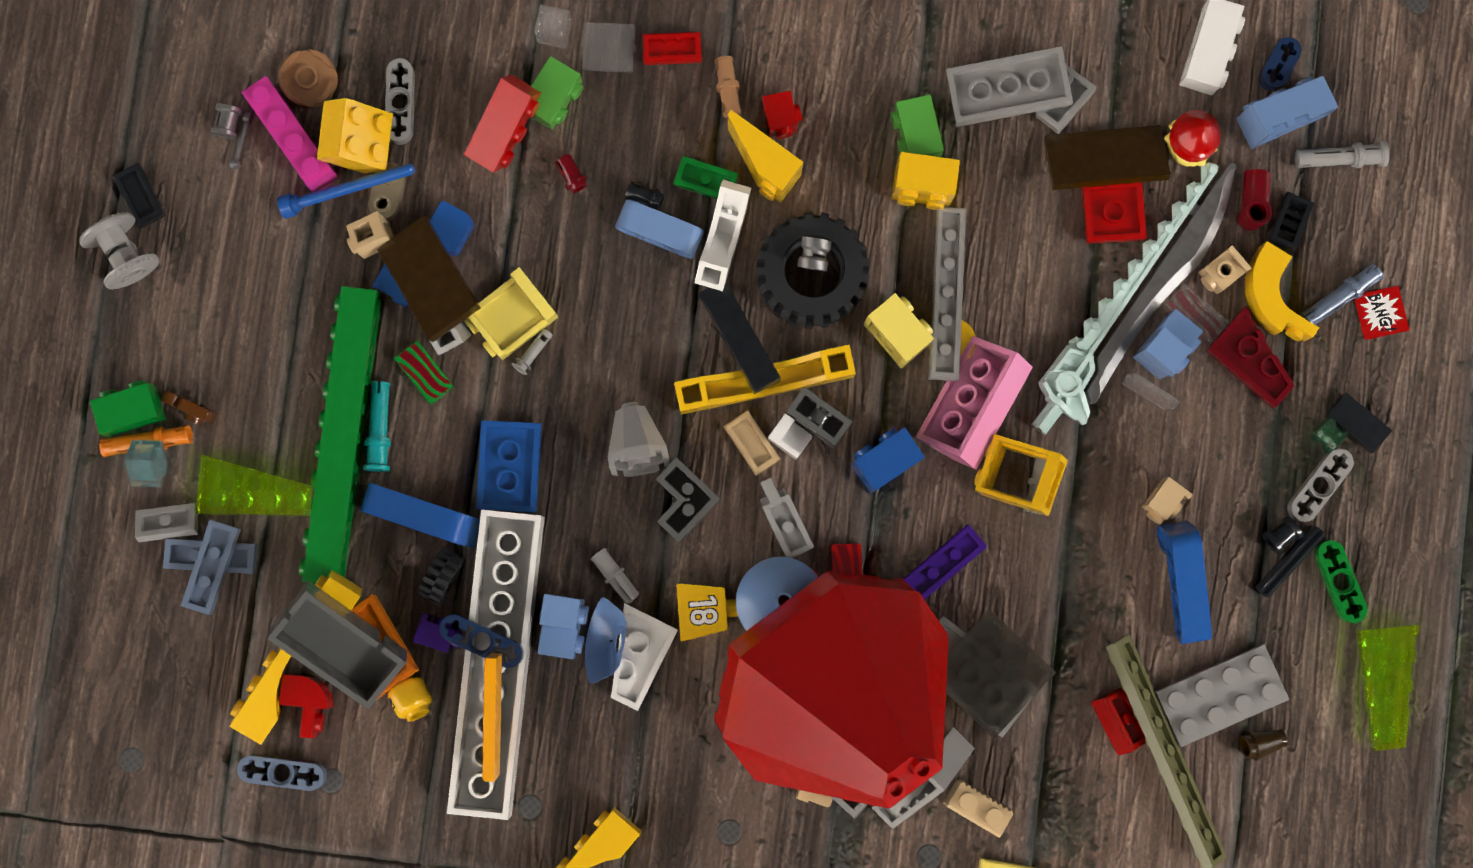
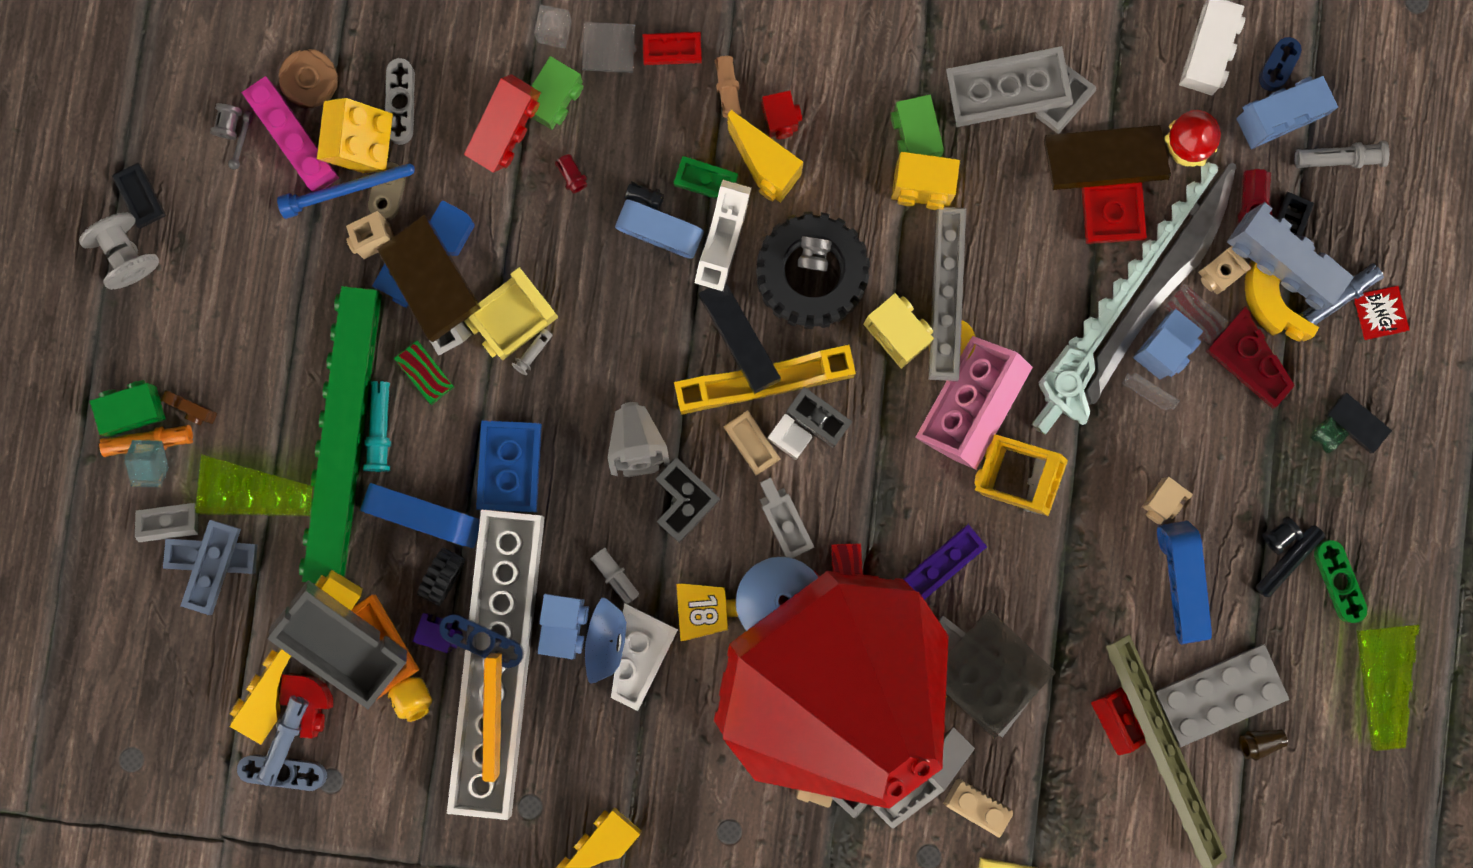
(287, 729): none -> sand blue pin
(887, 460): blue brick -> none
(1289, 258): none -> sand blue wedge
(1314, 507): light grey beam -> none

